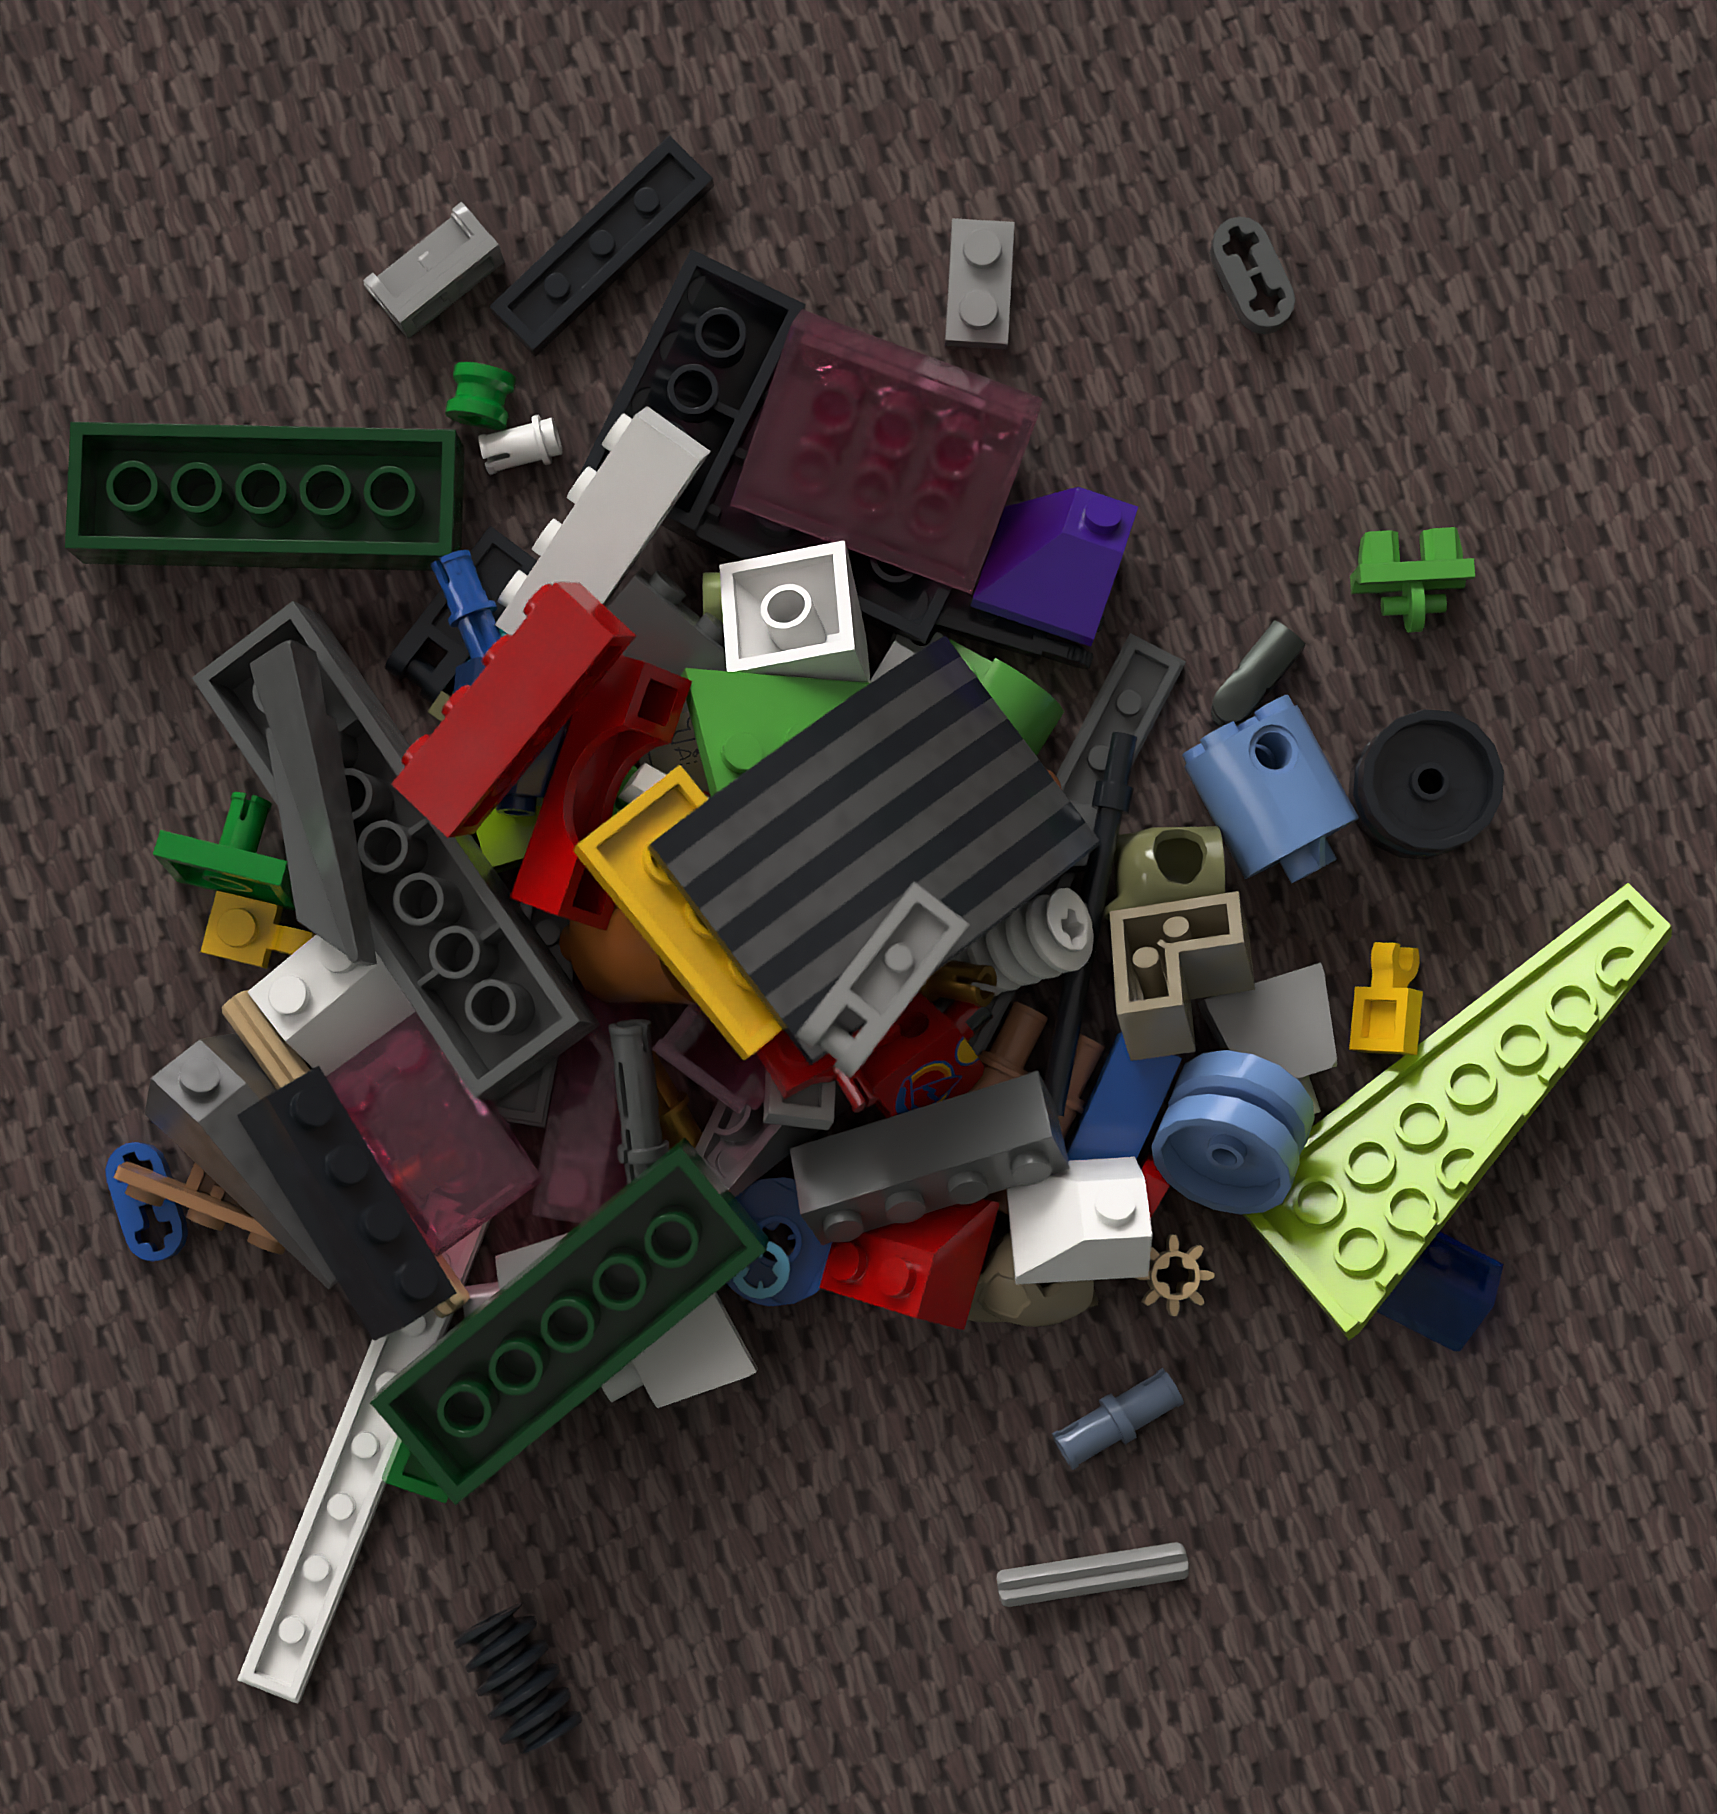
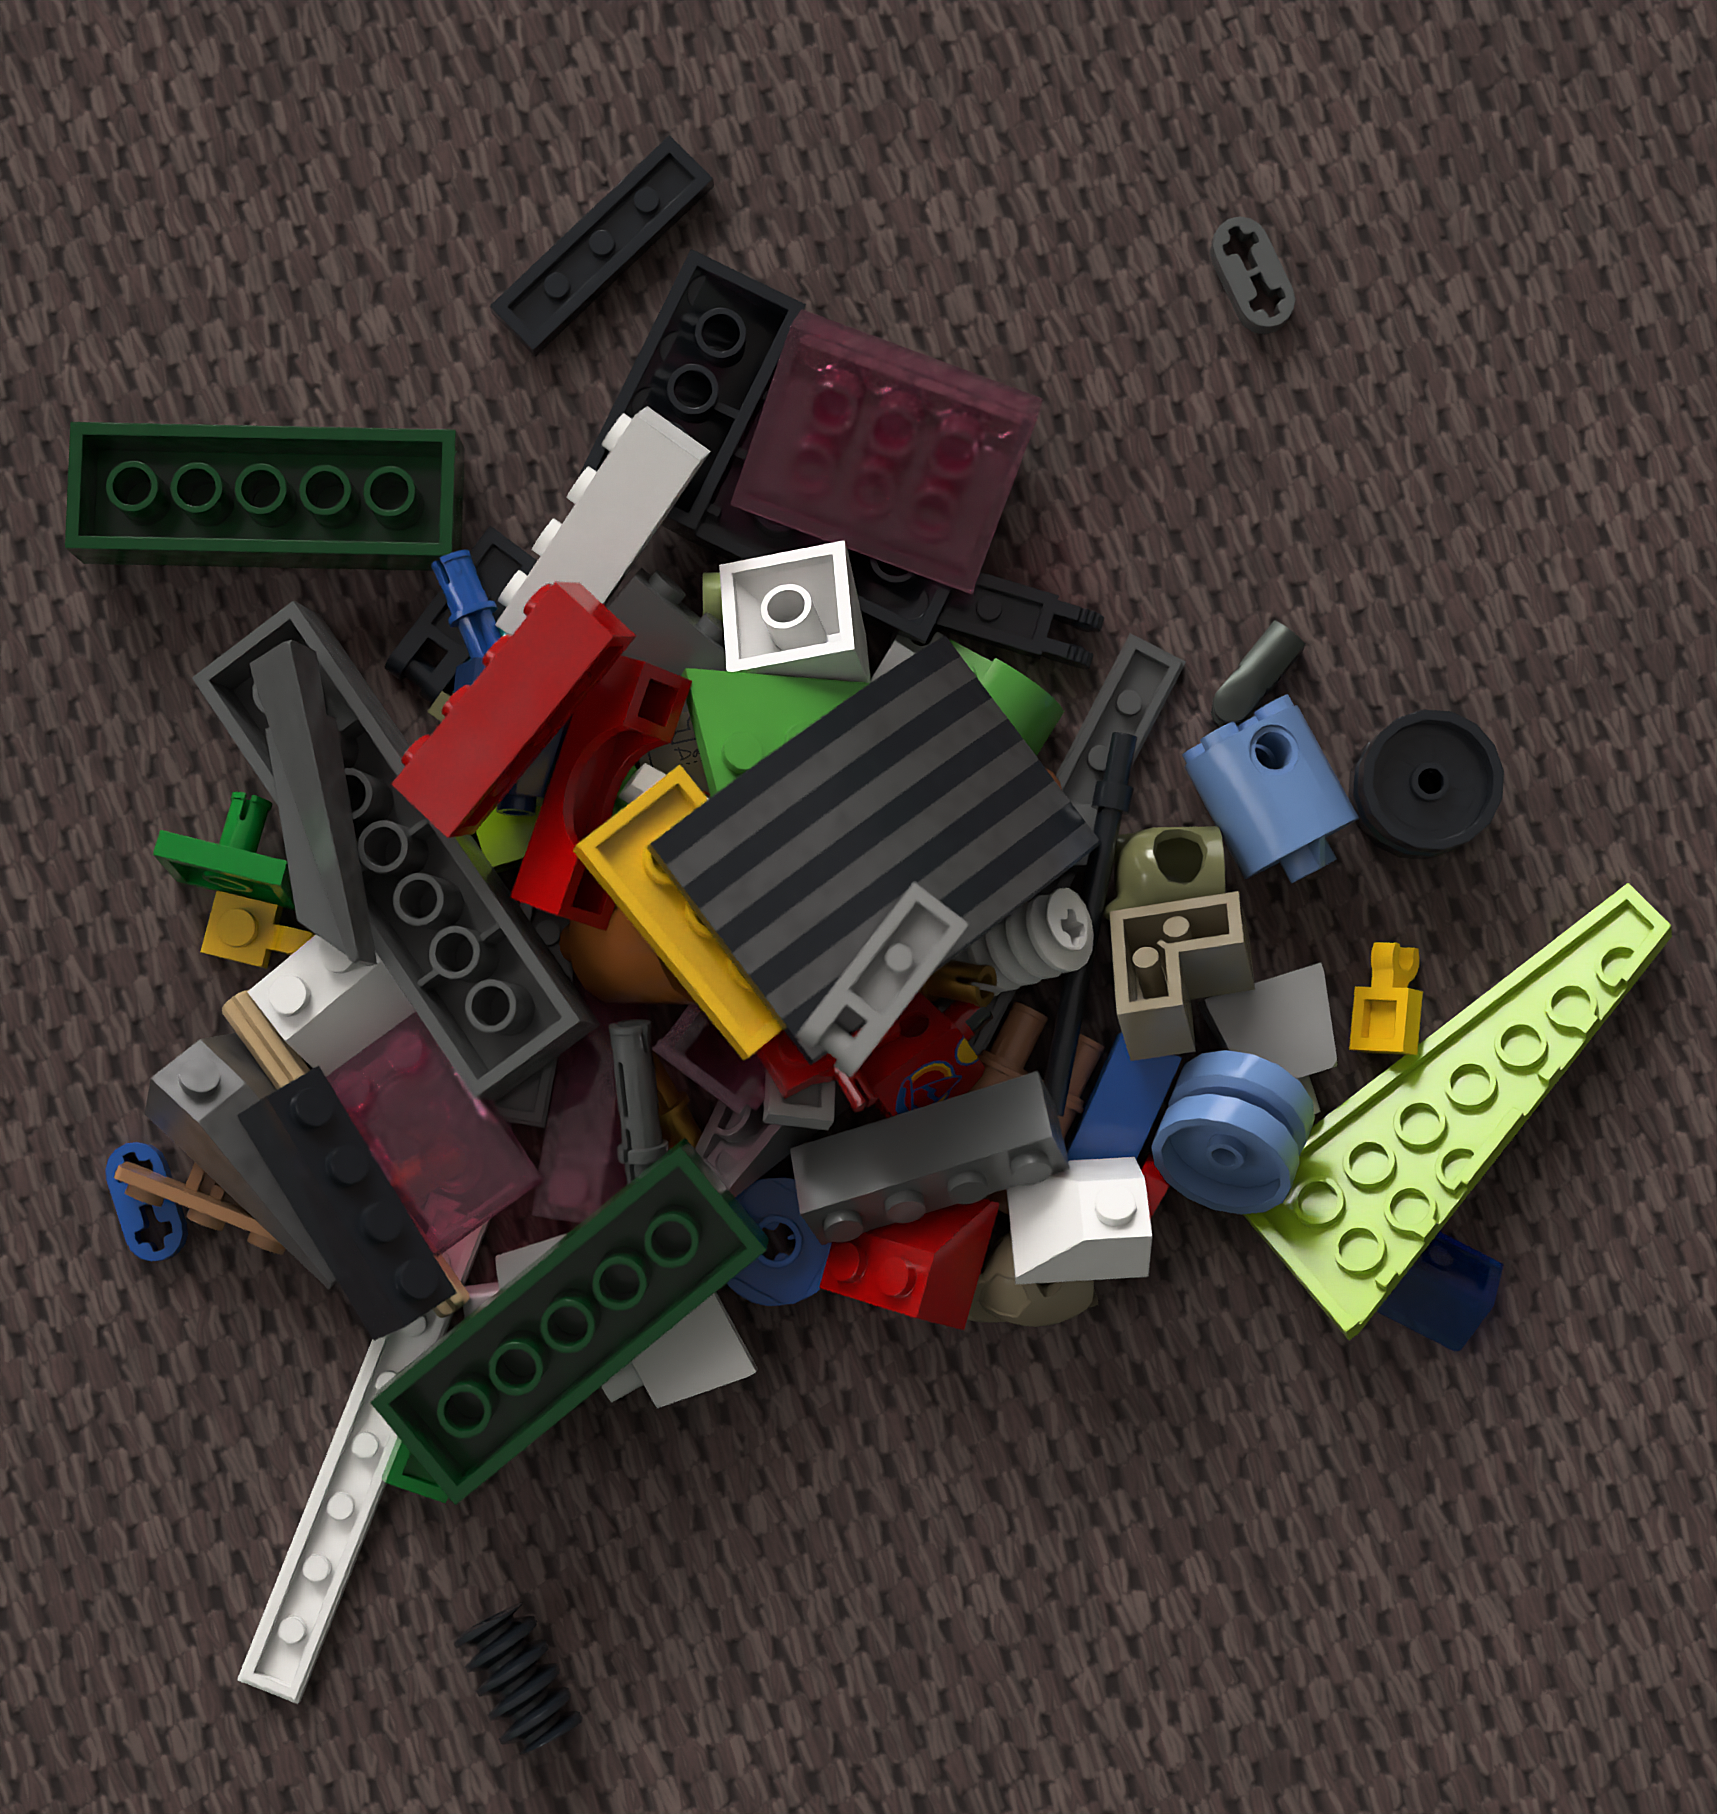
(436, 271): light grey hinge -> none
(480, 395): green wheel -> none
(521, 445): white pin -> none
(780, 1269): medium azure bush -> none
(979, 283): light grey plate -> none
(1056, 562): dark purple slope -> none
(1092, 1574): light grey axle -> none
(1117, 1418): sand blue pin -> none
(1184, 1289): tan gear -> none
(1439, 569): bright green hips -> none

